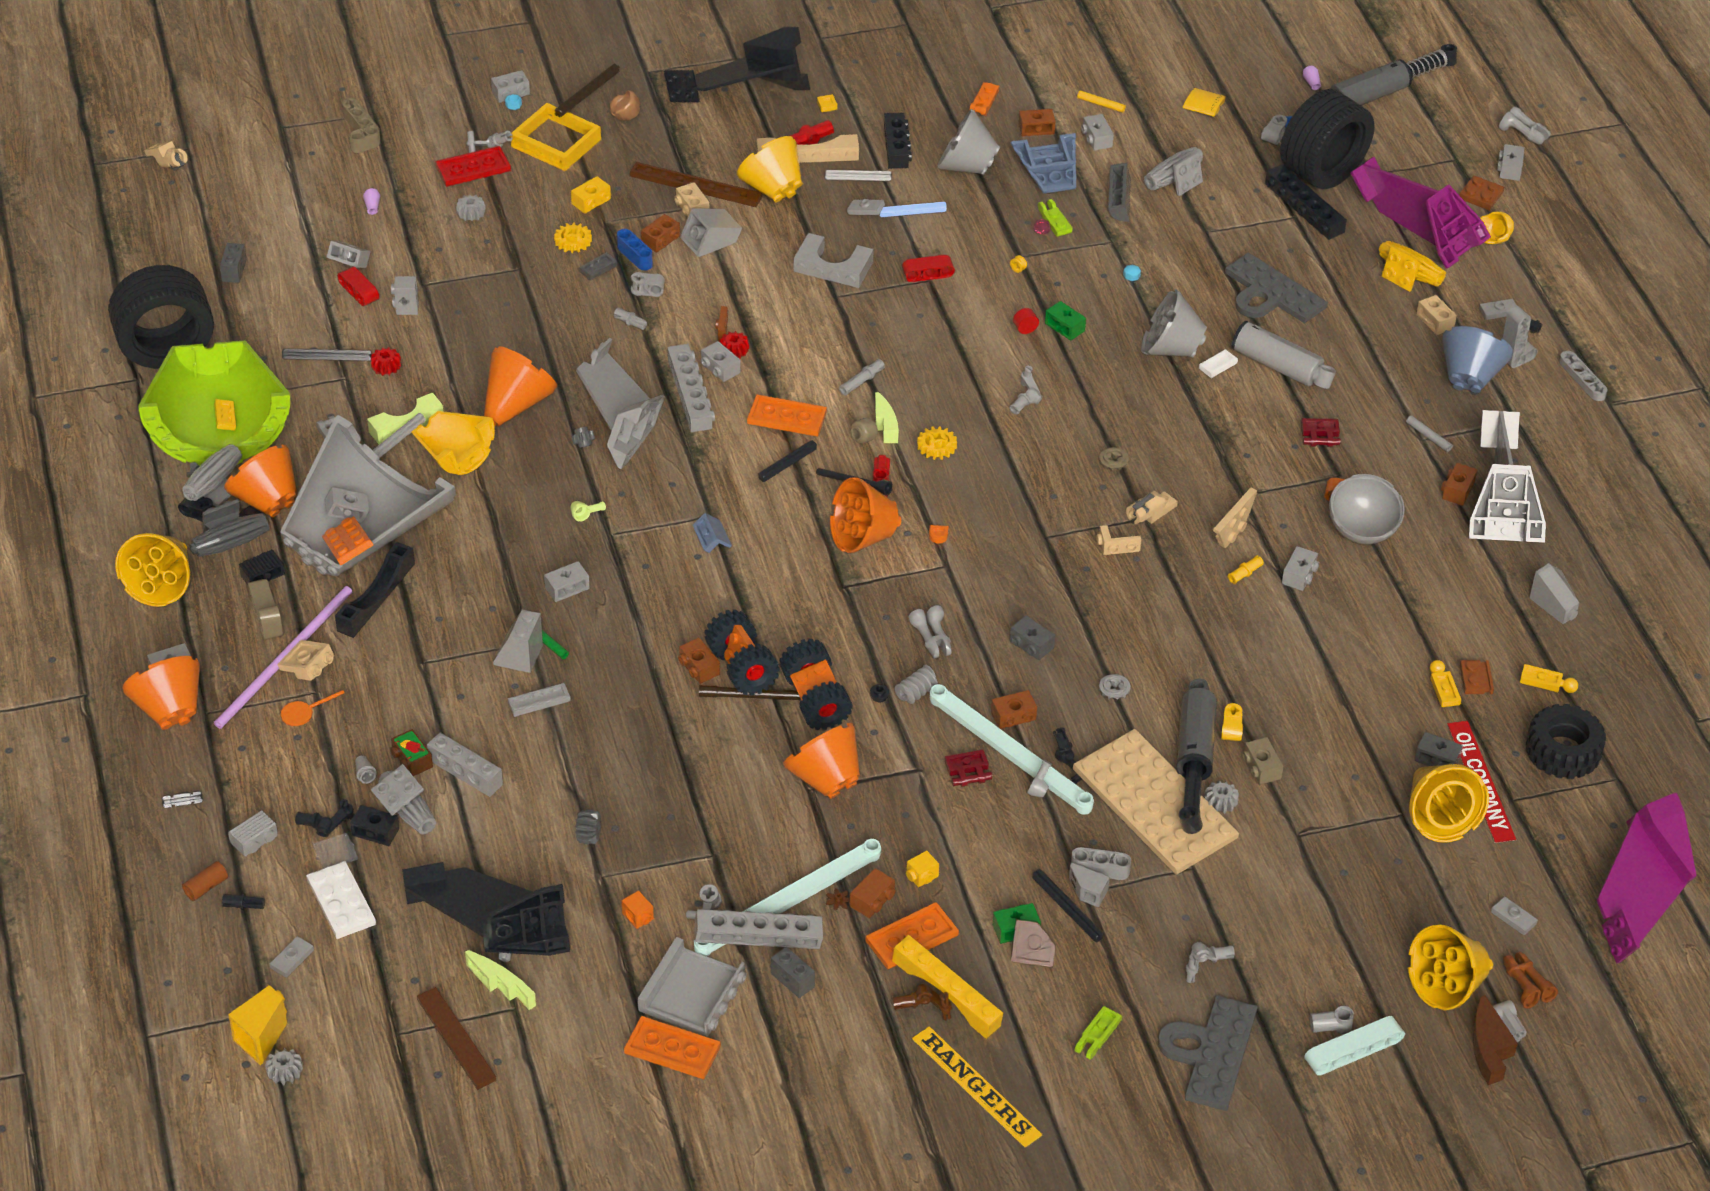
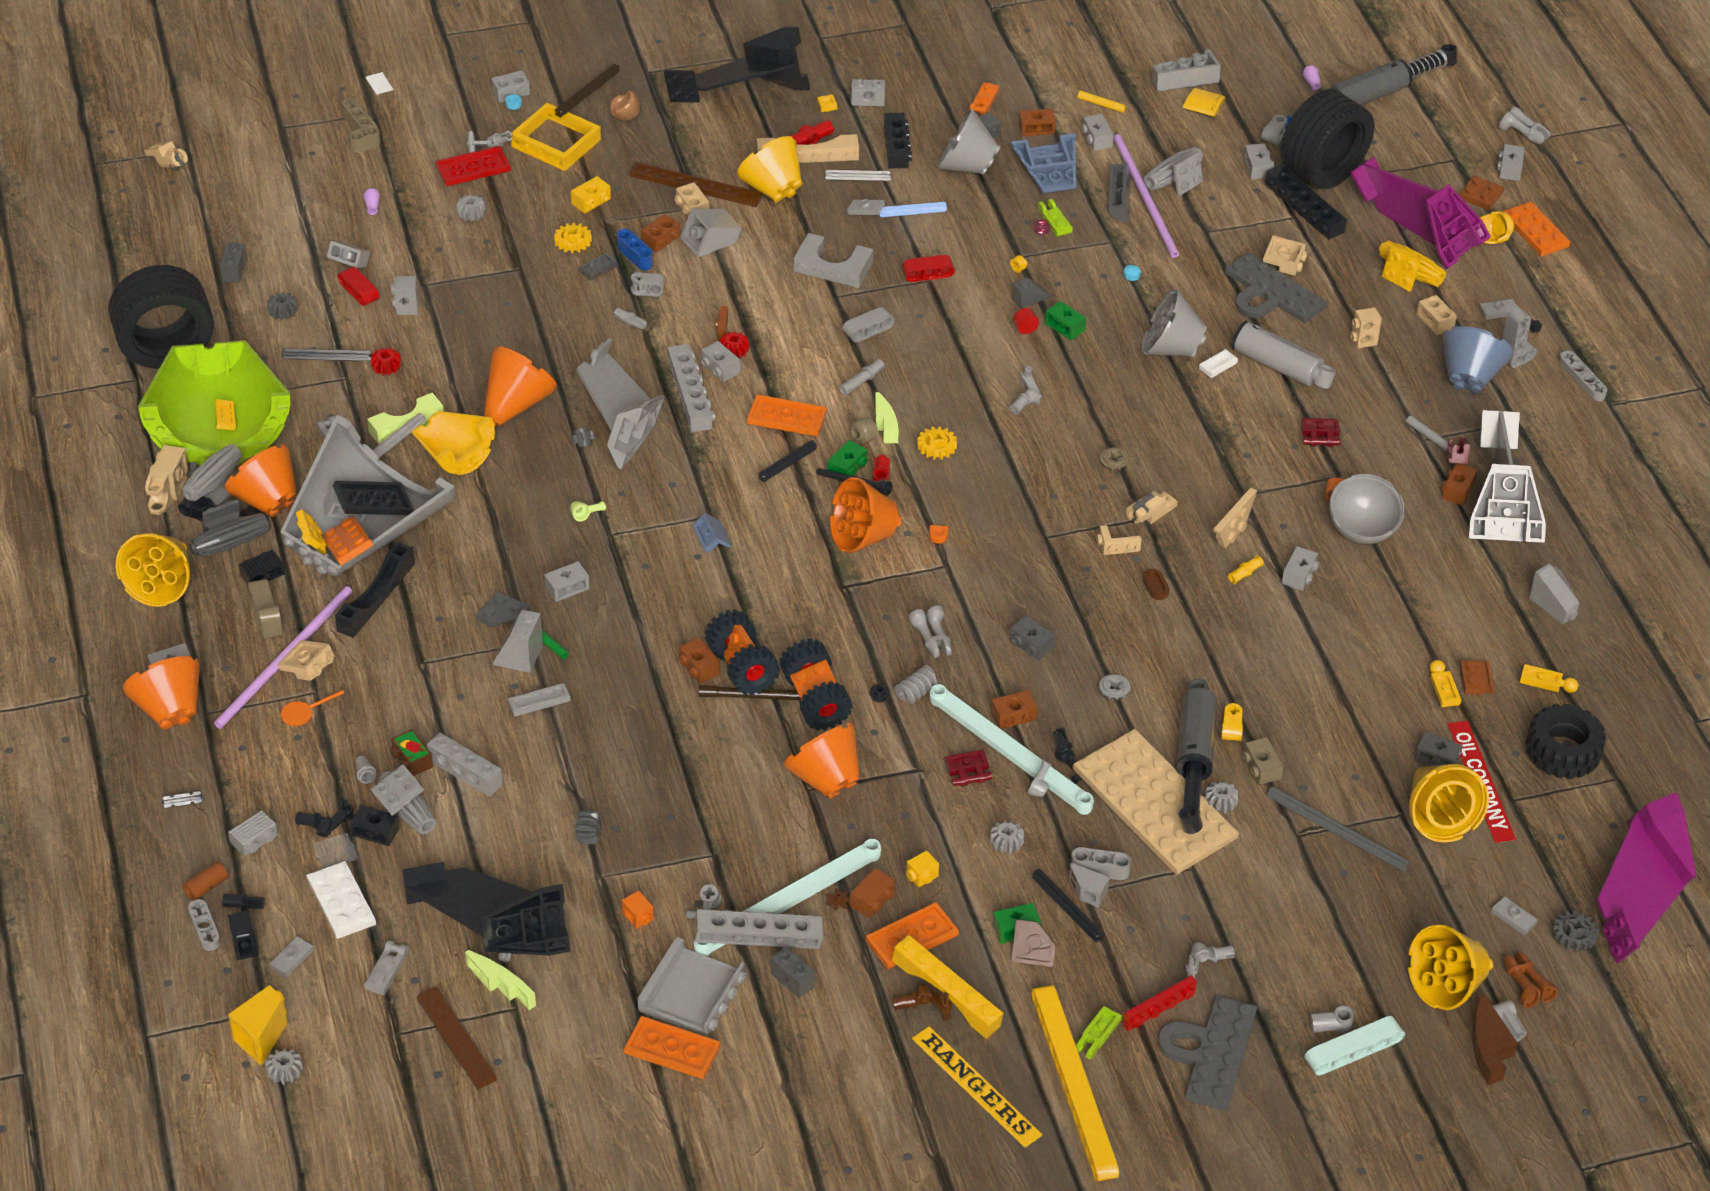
(166, 478): none -> tan brick
(203, 932): none -> light grey beam
(242, 935): none -> black brick
(282, 306): none -> dark grey gear
(311, 531): none -> yellow plate
(372, 498): none -> black plate
(379, 83): none -> white sticker
(386, 968): none -> light grey plate
(500, 609): none -> dark grey plate
(848, 459): none -> green brick
(868, 92): none -> light grey brick
(868, 324): none -> light grey beam
(992, 124): none -> dark grey brick
(1007, 837): none -> light grey gear
(1028, 292): none -> dark grey slope
(1075, 1083): none -> yellow beam
(1146, 196): none -> lavender piece
(1156, 584): none -> reddish brown tile
(1157, 1004): none -> red plate
(1186, 72): none -> light grey wedge
(1257, 160): none -> light grey brick
(1286, 254): none -> tan plate
(1338, 829): none -> dark grey axle
(1365, 327): none -> tan brick
(1458, 453): none -> hinge
(1537, 229): none -> orange plate
(1575, 931): none -> dark grey gear

